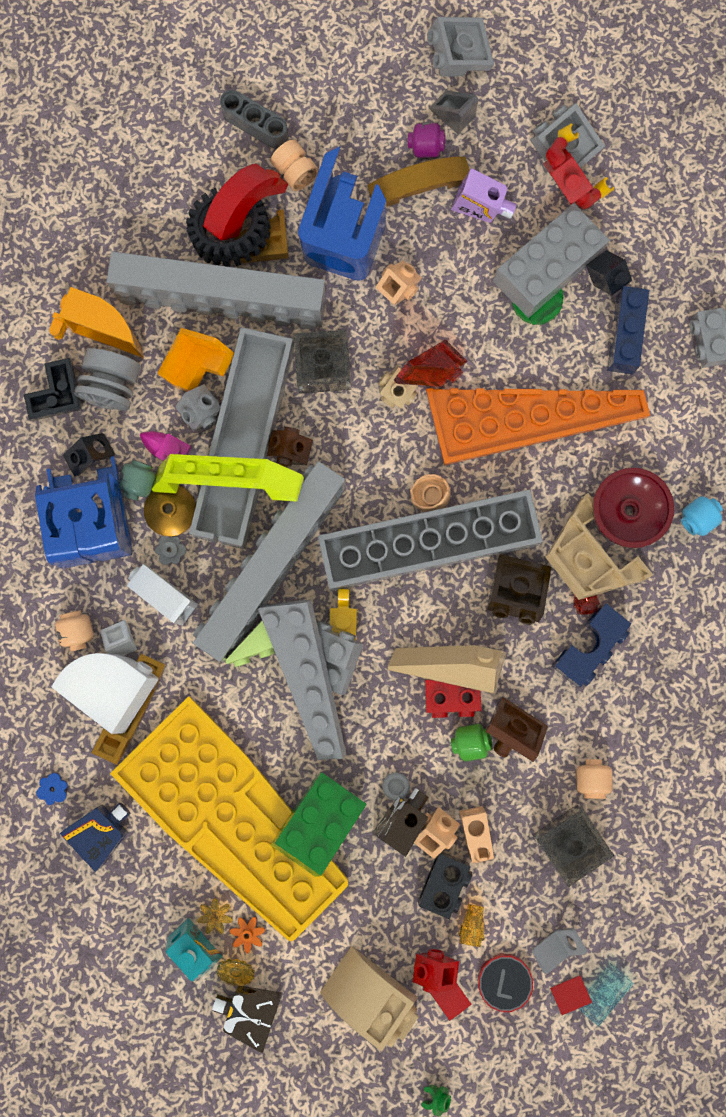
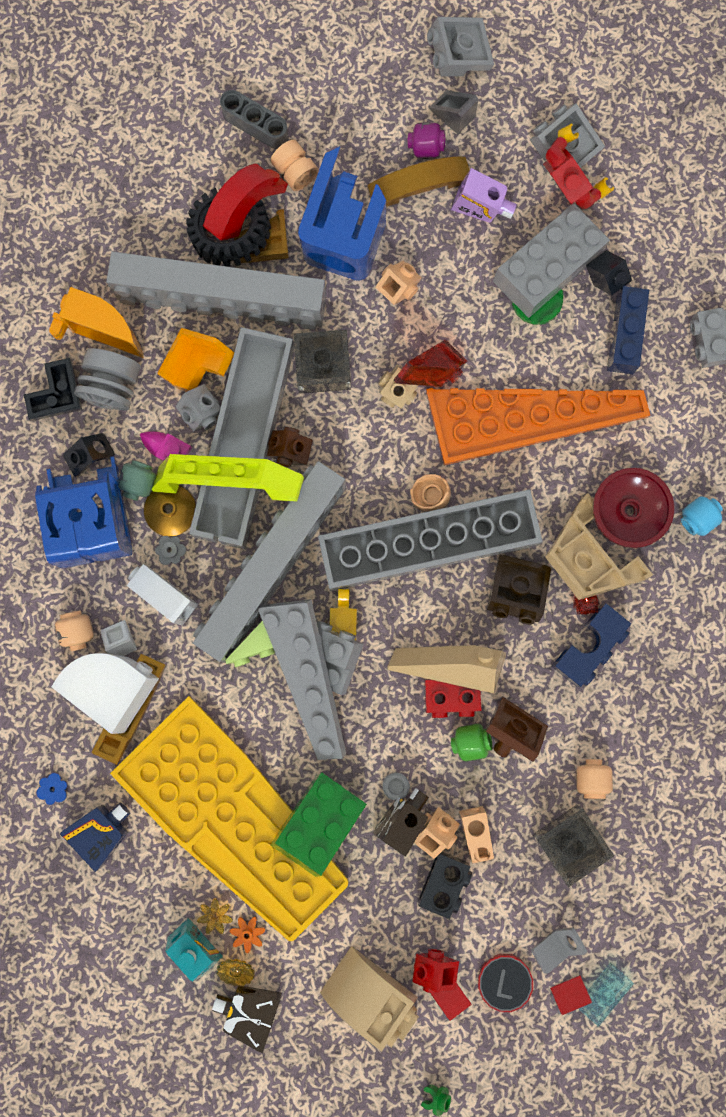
(472, 927): clear yellow cone -> none

